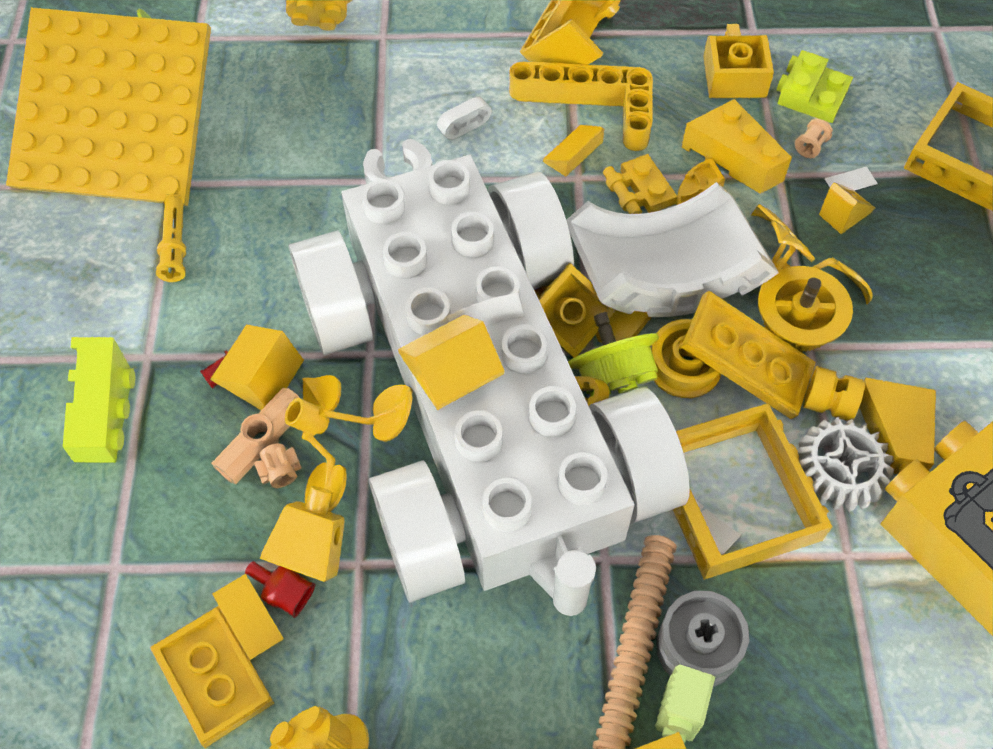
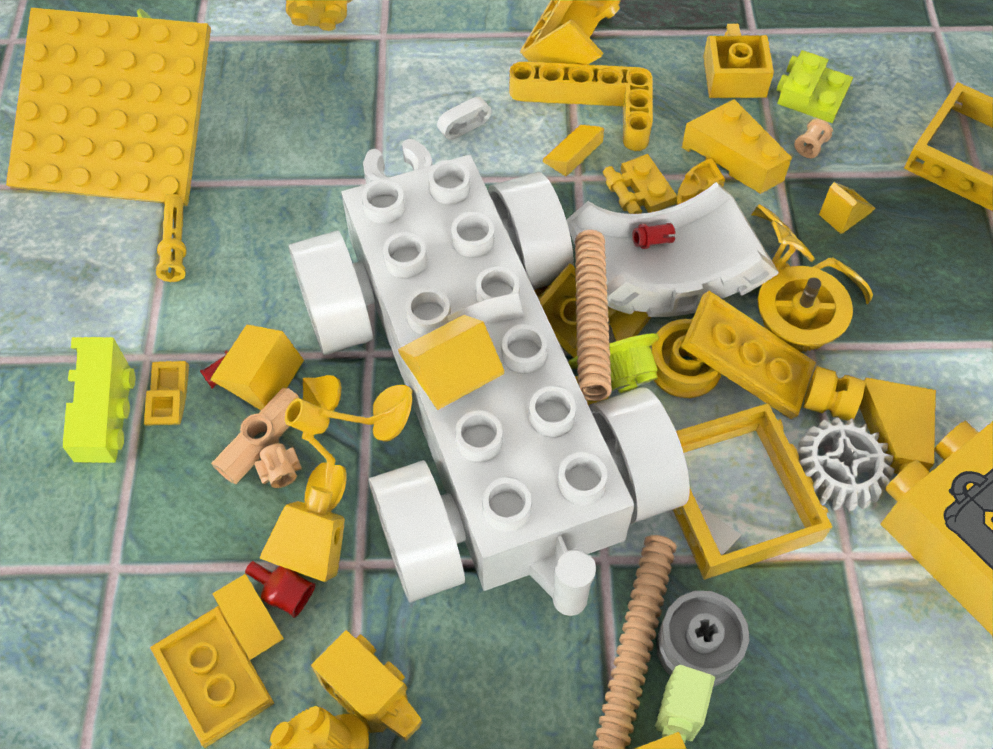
(167, 393): none -> yellow slope
(366, 686): none -> yellow hinge
(592, 316): none -> light nougat piece
(652, 235): none -> red pin
(853, 179): white sticker -> none

